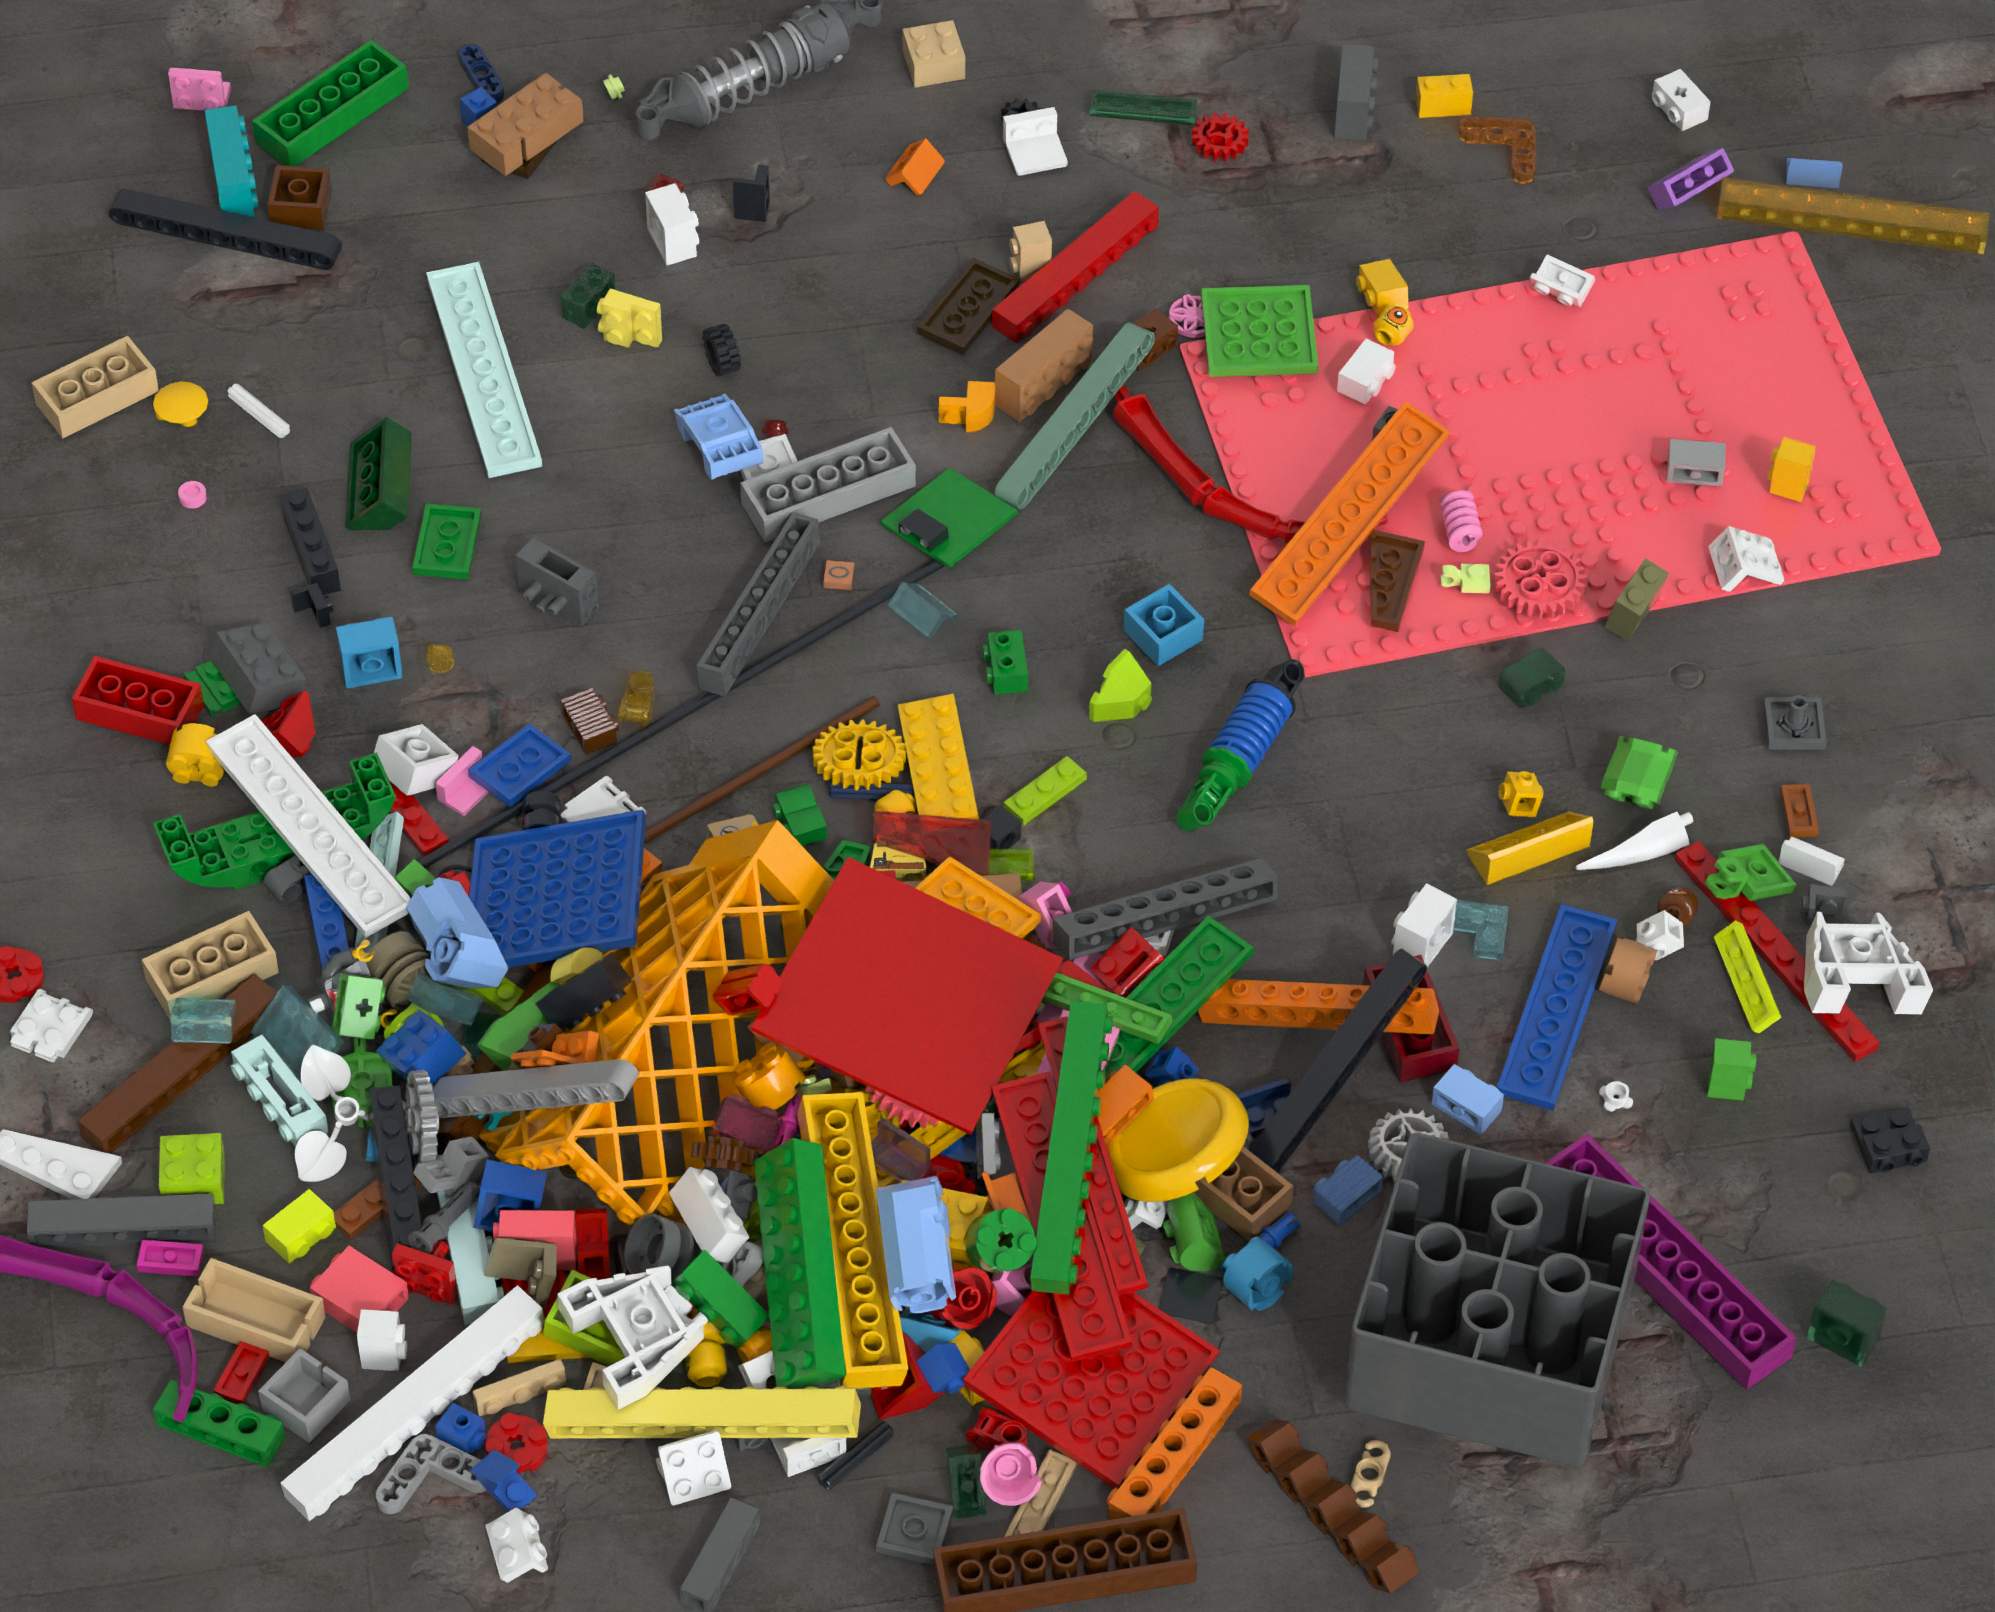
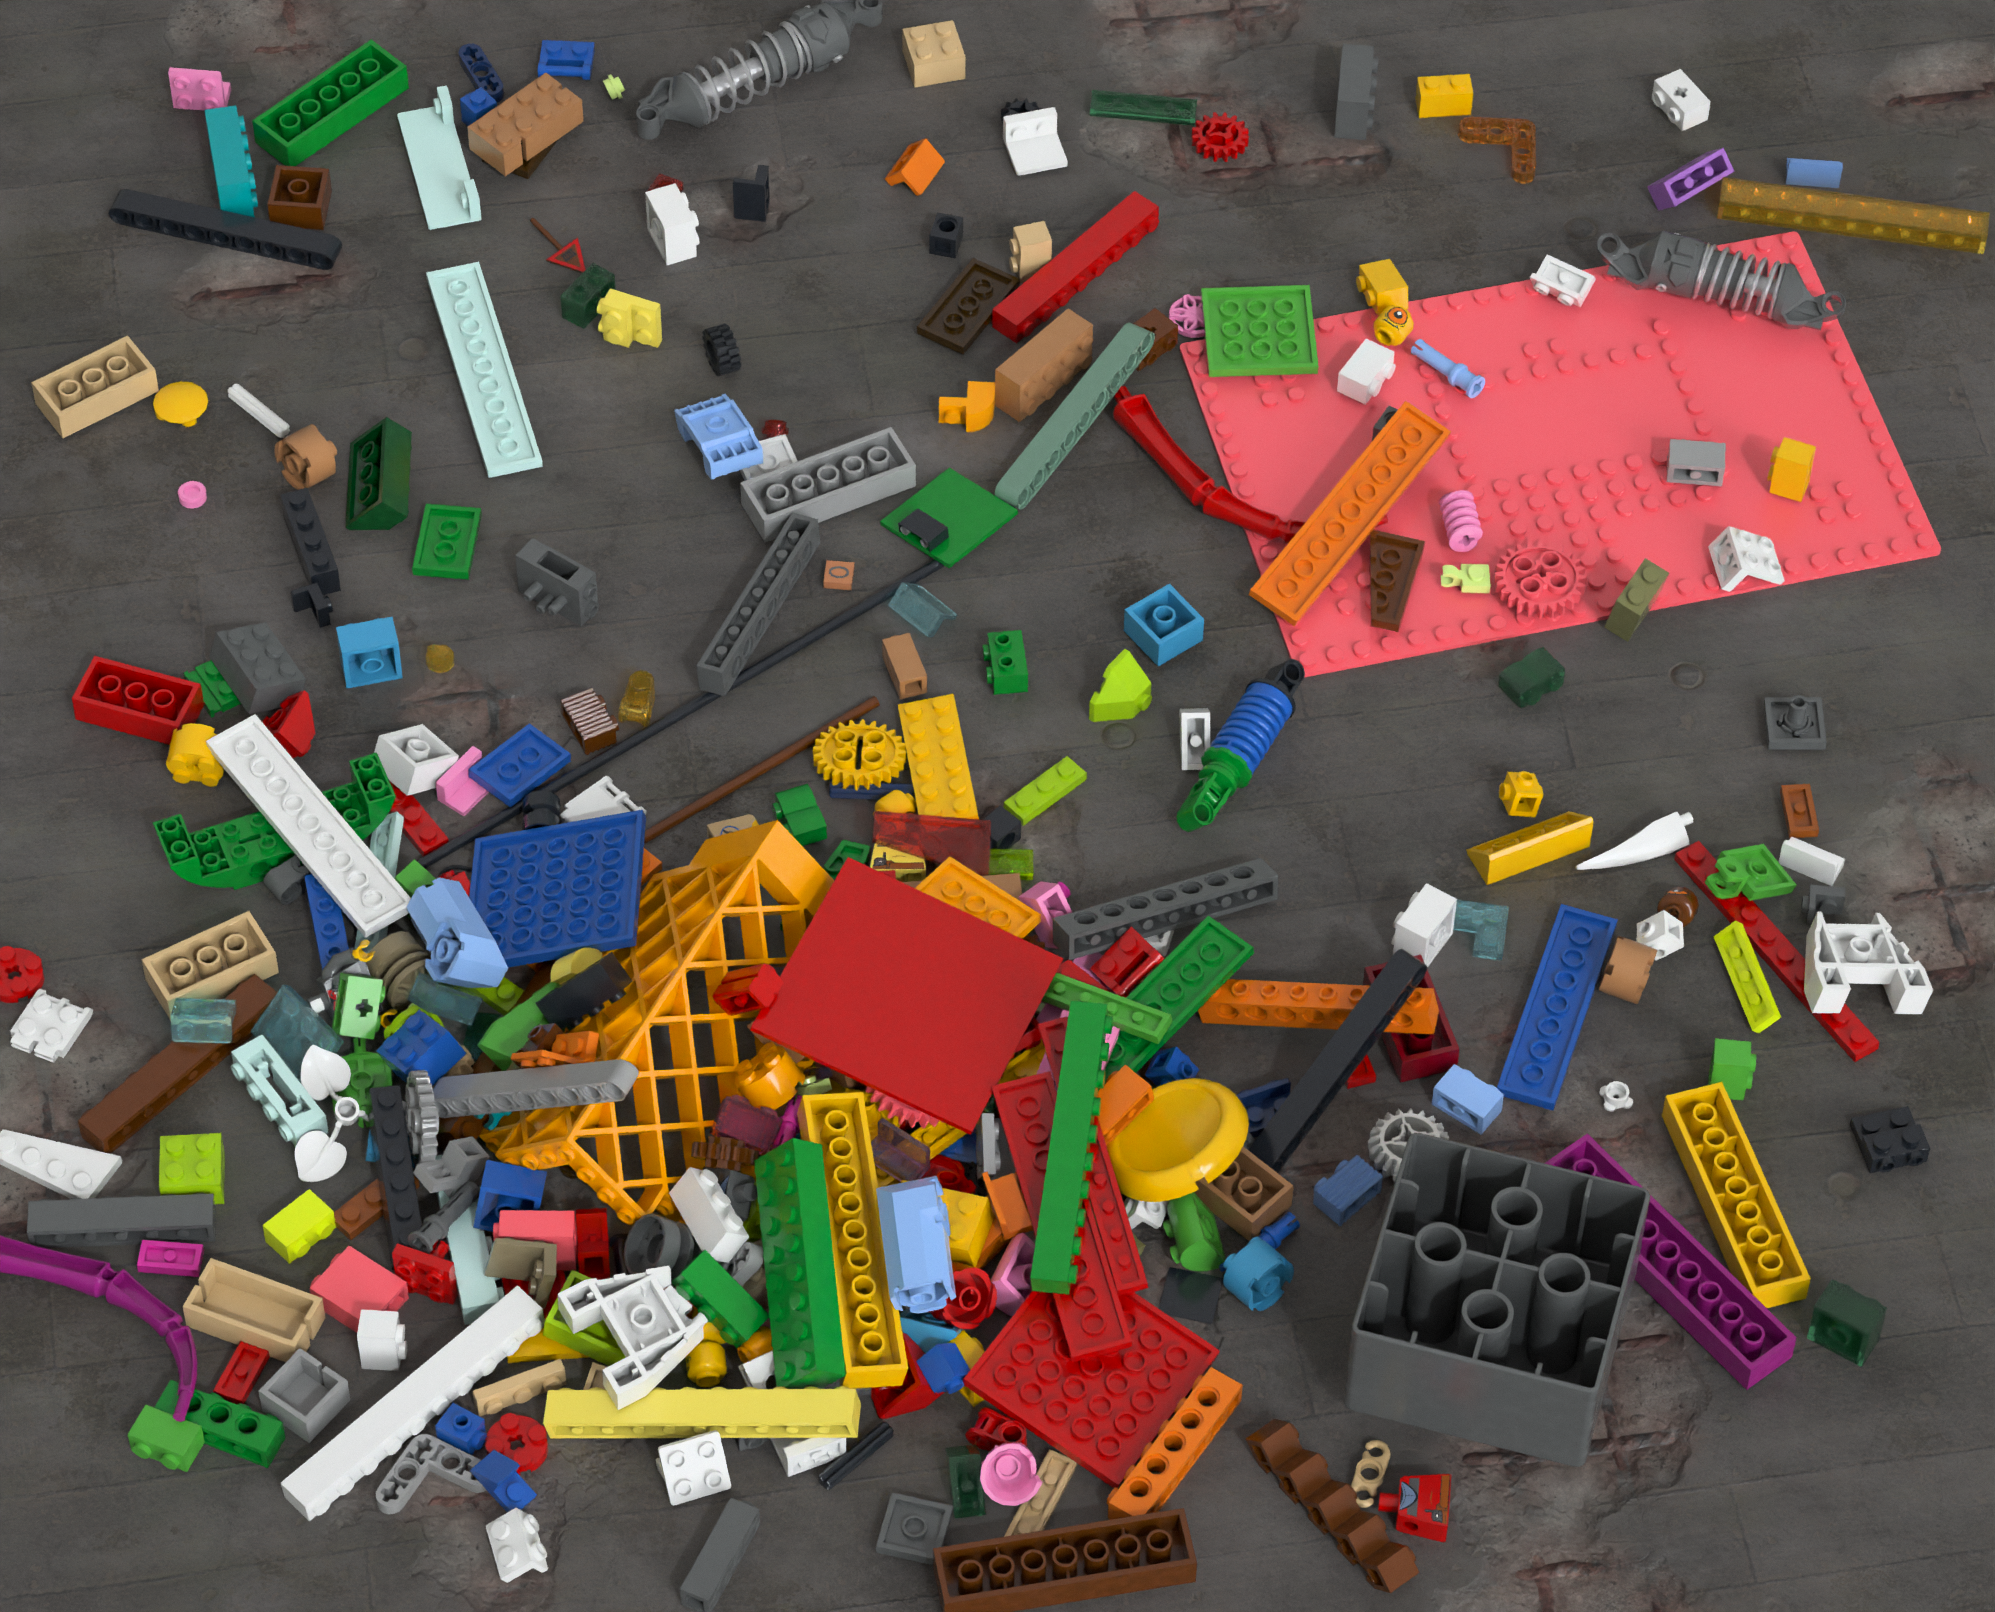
(165, 1439): none -> bright green brick
(306, 457): none -> medium nougat brick
(439, 164): none -> light aqua bracket
(566, 58): none -> blue plate
(567, 256): none -> piece
(904, 666): none -> medium nougat brick
(946, 235): none -> black brick
(1017, 1243): green brick -> none
(1194, 736): none -> white slope
(1362, 1075): none -> red tile
(1420, 1505): none -> red torso
(1457, 373): none -> light blue pin
(1638, 772): bright green brick -> none
(1696, 268): none -> dark grey piece
(1735, 1195): none -> yellow brick

